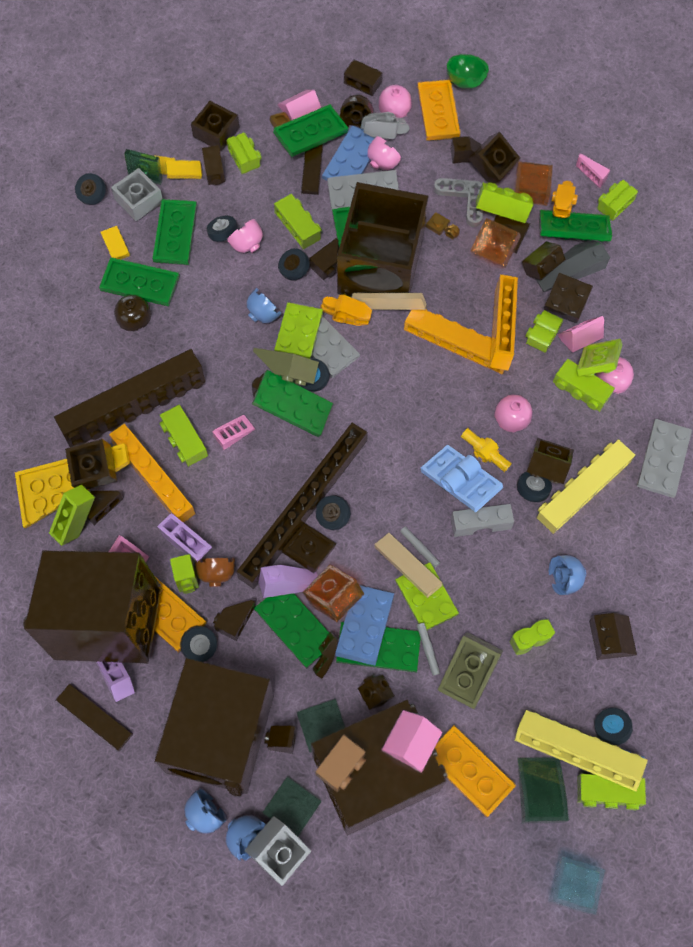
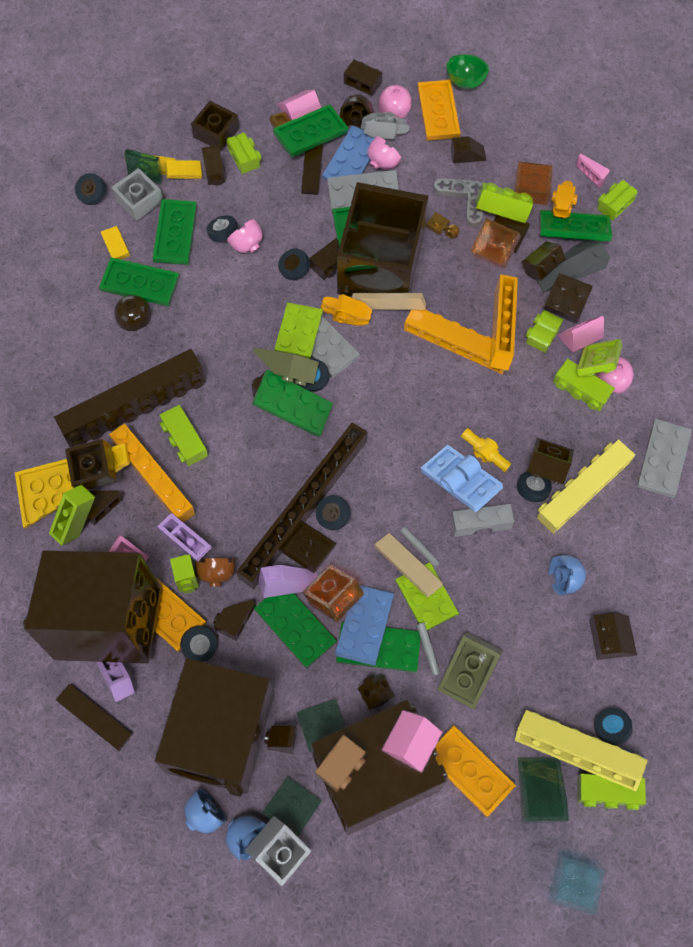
(225, 443): bright pink slope -> none
(261, 308): medium blue cylinder -> none
(297, 221): lime brick -> none
(328, 649): dark brown slope -> none
(494, 158): dark brown brick -> none
(513, 413): bright pink cylinder -> none
(527, 638): lime brick -> none

